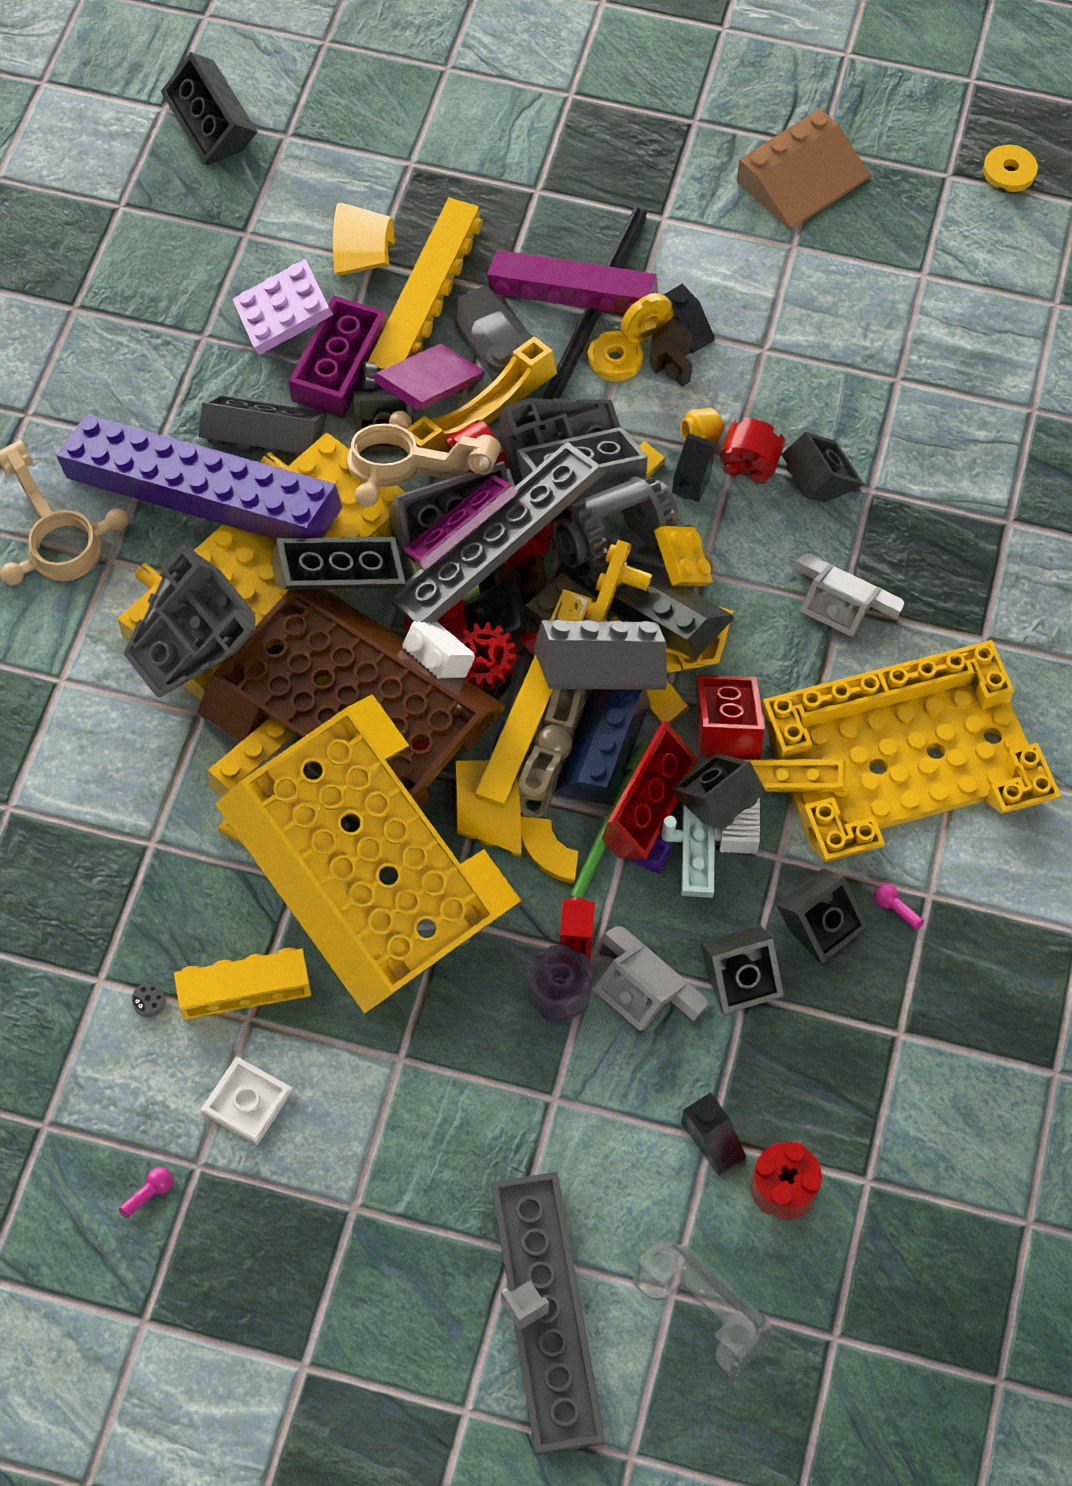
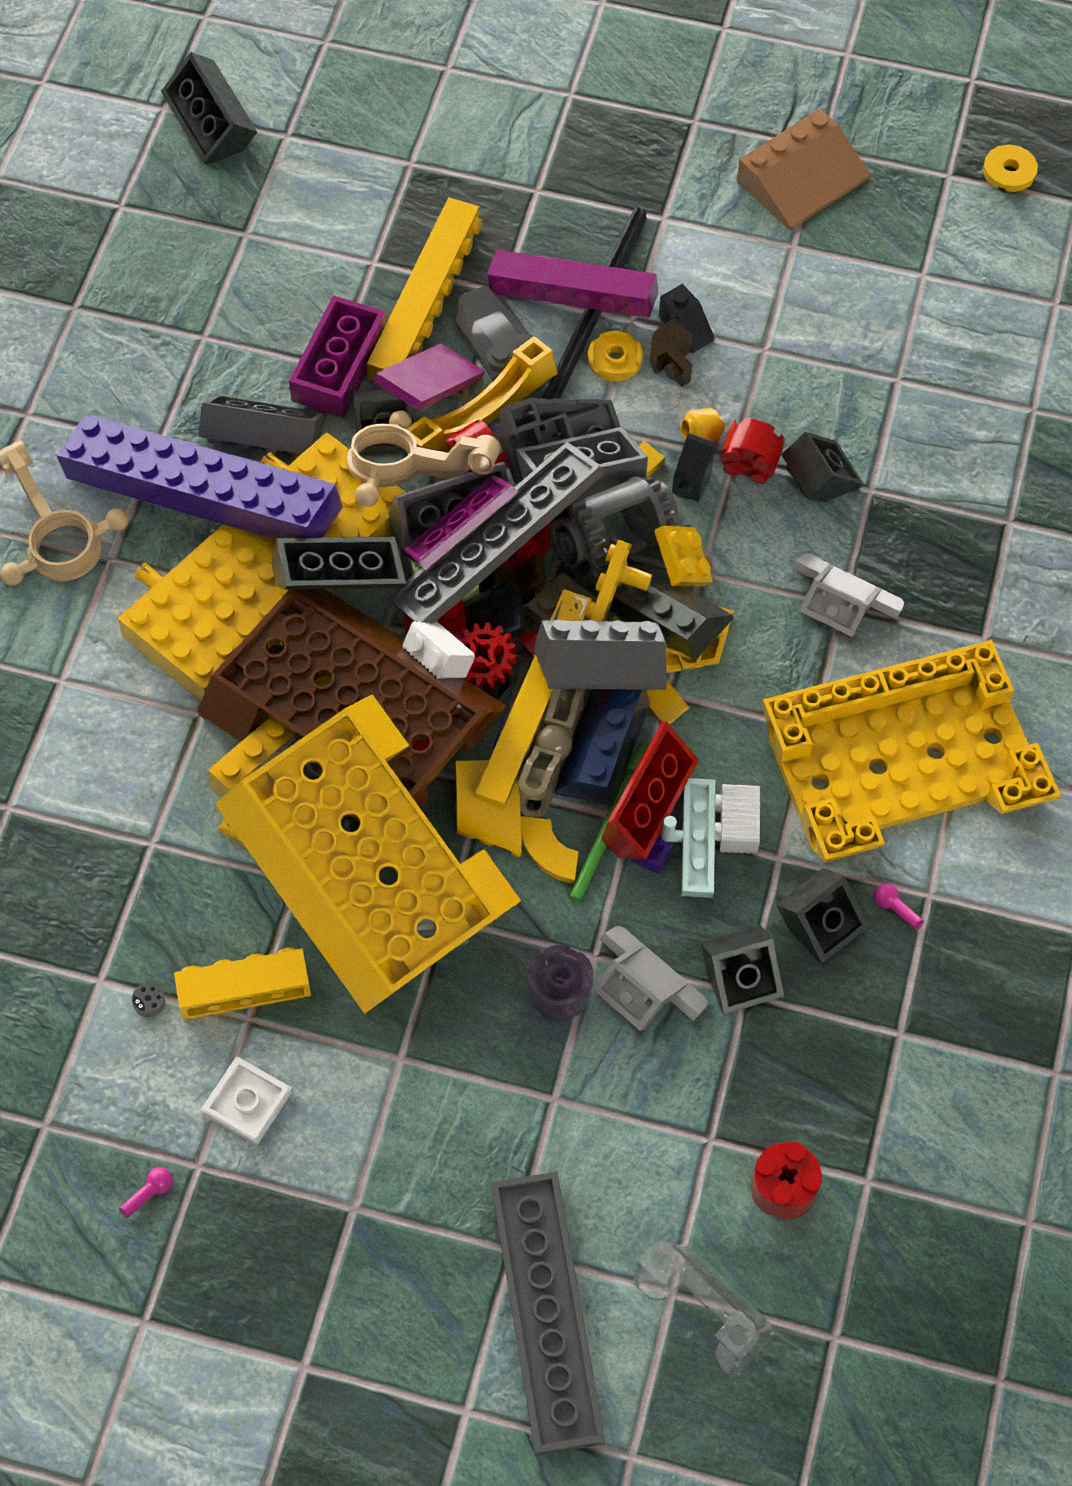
(189, 624): dark grey wedge -> none
(282, 307): plate -> none
(360, 239): yellow slope -> none
(368, 375): dark grey tile -> none
(524, 1305): light grey panel -> none
(577, 924): red brick -> none
(646, 317): yellow tile -> none
(713, 1133): black slope -> none
(720, 790): pearl dark grey slope -> none
(729, 716): red slope -> none
(801, 775): yellow tile -> none

